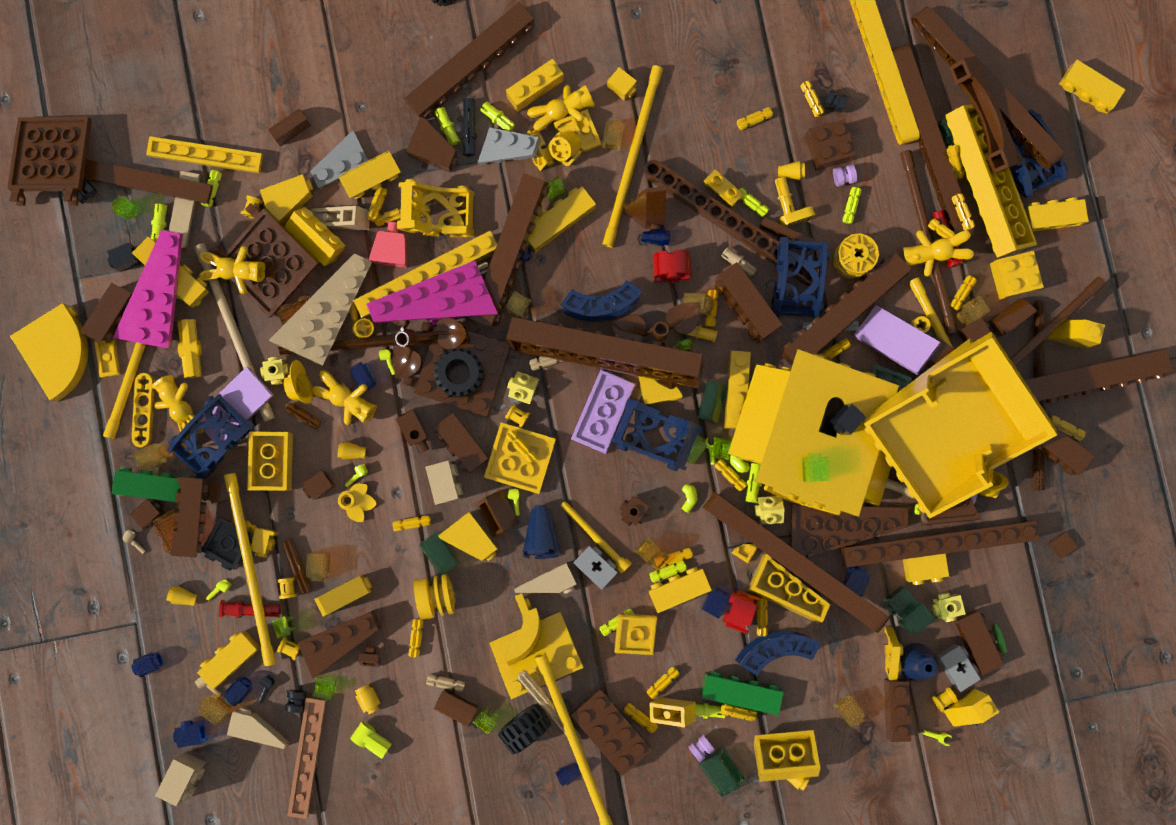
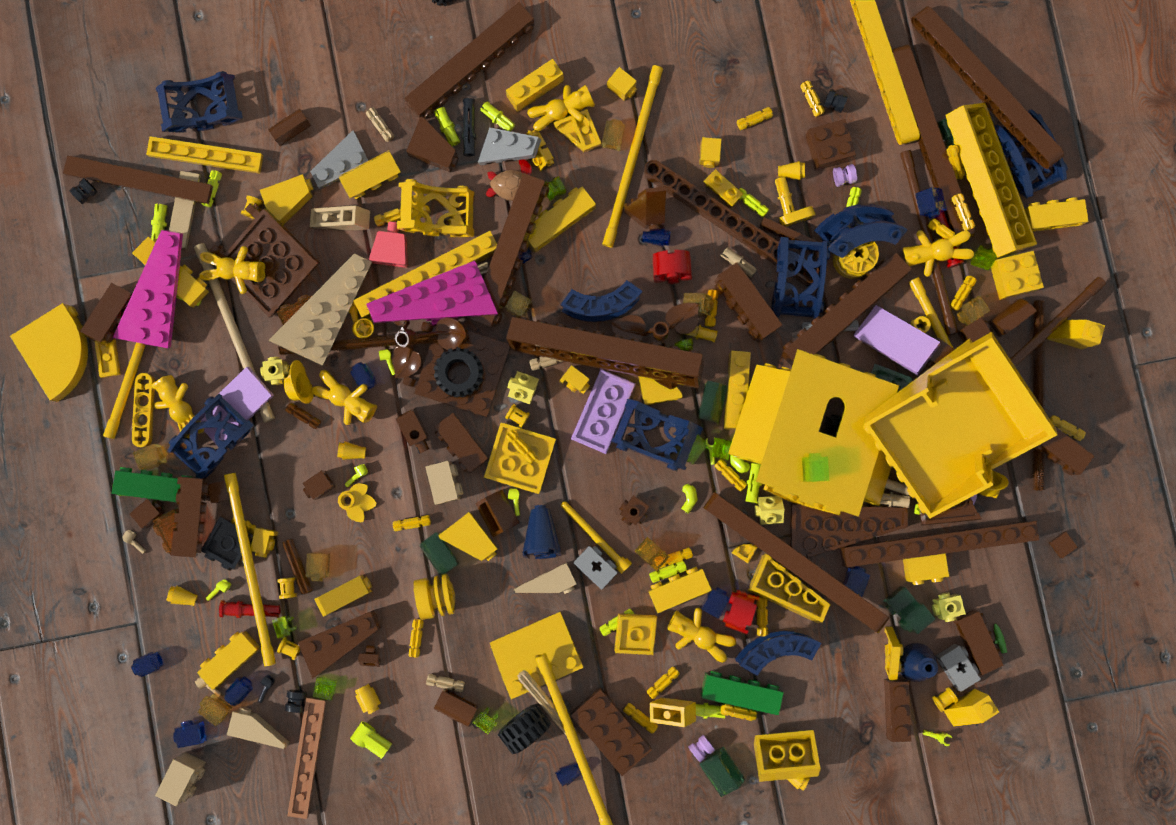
(49, 156): reddish brown plate -> none
(122, 257): black brick -> none
(123, 204): clear neon green wheel -> none
(179, 122): none -> dark blue fence
(189, 348): yellow piece -> none
(270, 461): yellow brick -> none
(315, 236): yellow brick -> none
(376, 204): yellow axle -> none
(380, 124): none -> tan axle
(507, 182): none -> medium nougat animal
(525, 641): yellow arch -> none
(565, 146): yellow piece -> none
(575, 380): none -> yellow brick
(703, 636): none -> yellow animal
(710, 152): none -> yellow brick
(836, 349): yellow axle -> none
(847, 419): black brick -> none
(850, 711): clear yellow brick -> none
(873, 223): none -> dark blue fence
(895, 500): none -> tan axle
(931, 202): none -> clear blue brick
(983, 258): none -> clear neon green tile
(1001, 148): reddish brown arch -> none
(1091, 87): yellow brick -> none
(1100, 376): reddish brown brick -> none

